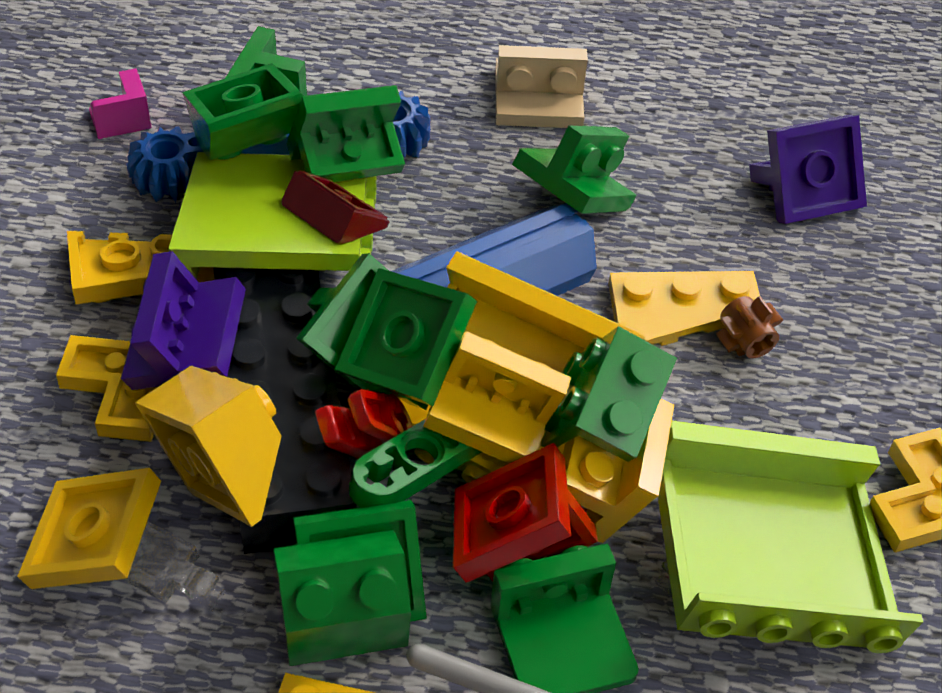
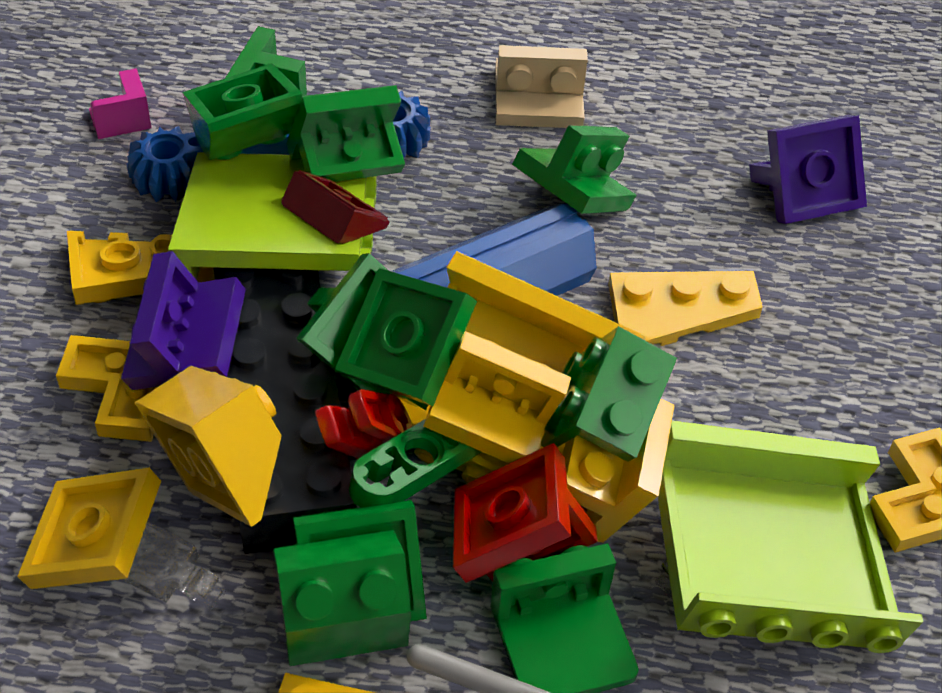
(749, 327): dark orange gear -> none

